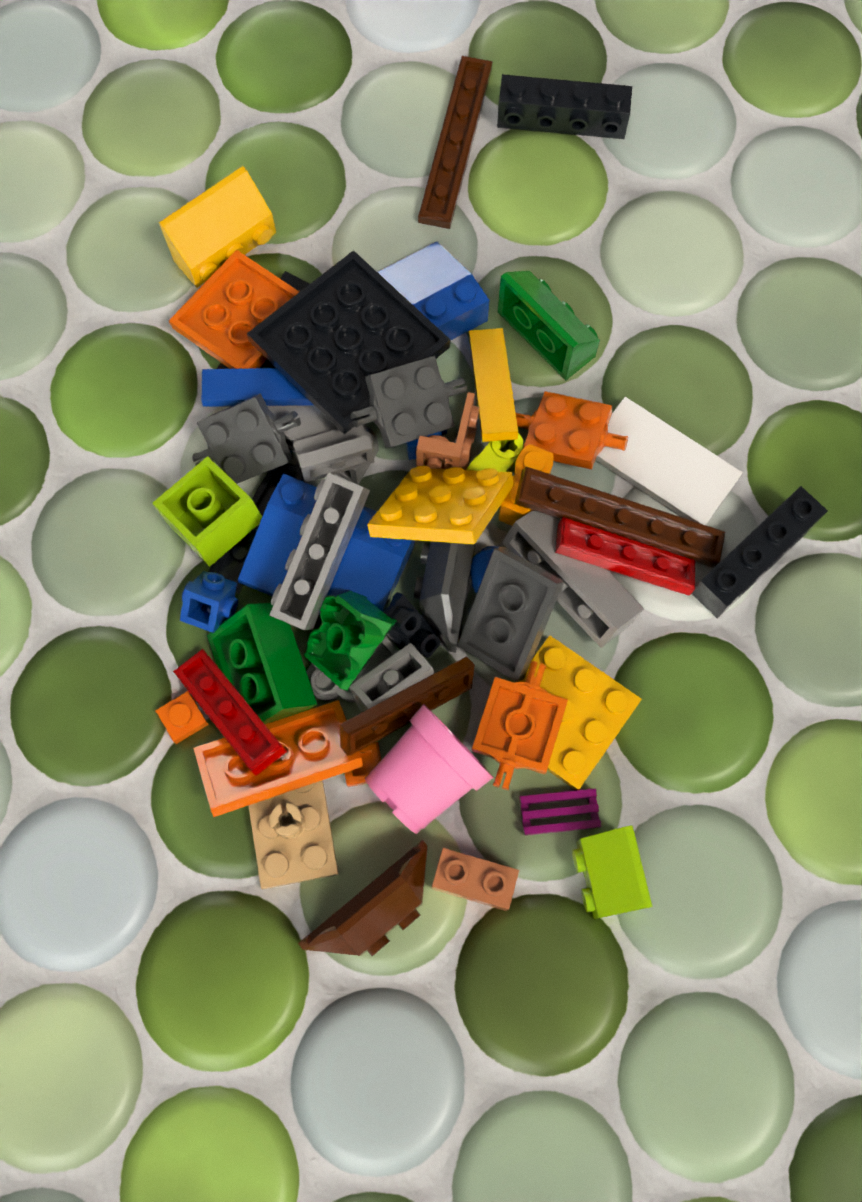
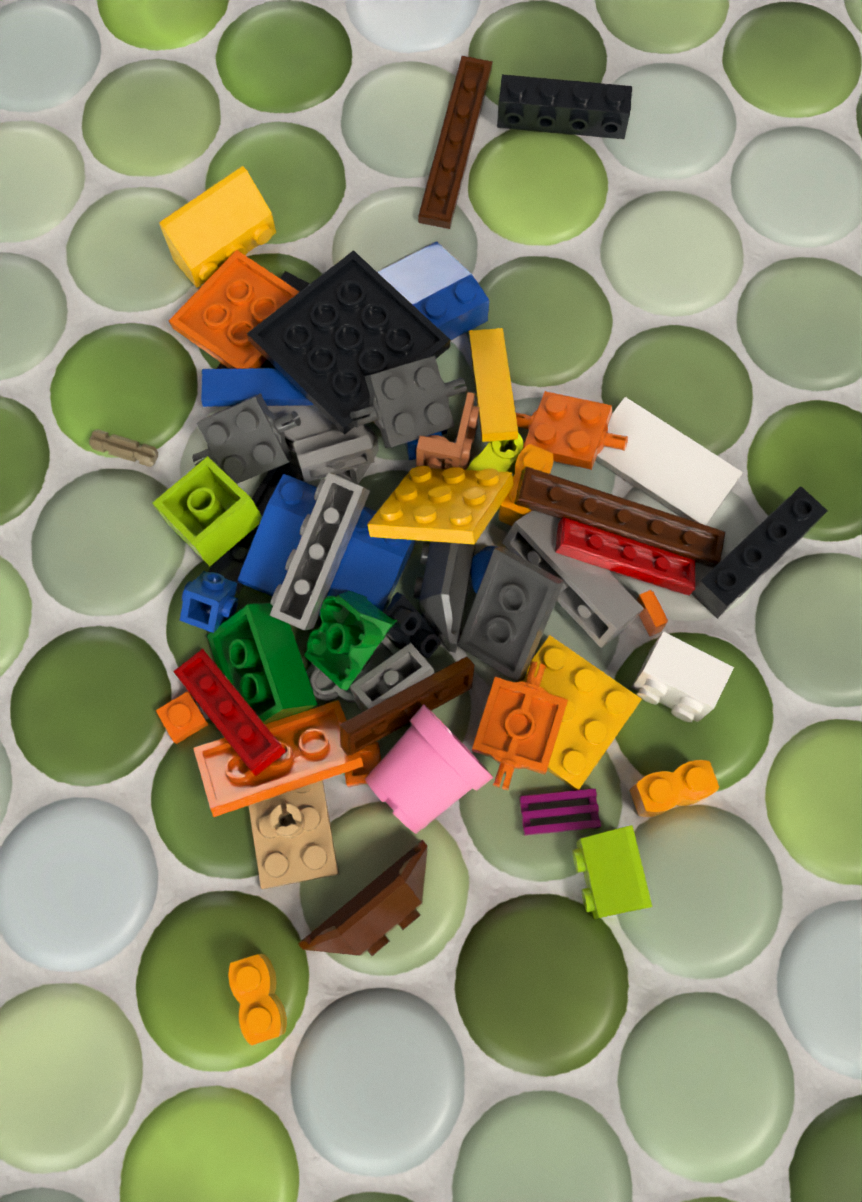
(123, 448): none -> dark tan axle
(260, 1009): none -> light orange brick
(475, 879): nougat brick -> none
(546, 322): green slope -> none
(653, 614): none -> orange tile
(666, 789): none -> light orange brick
(681, 678): none -> white brick

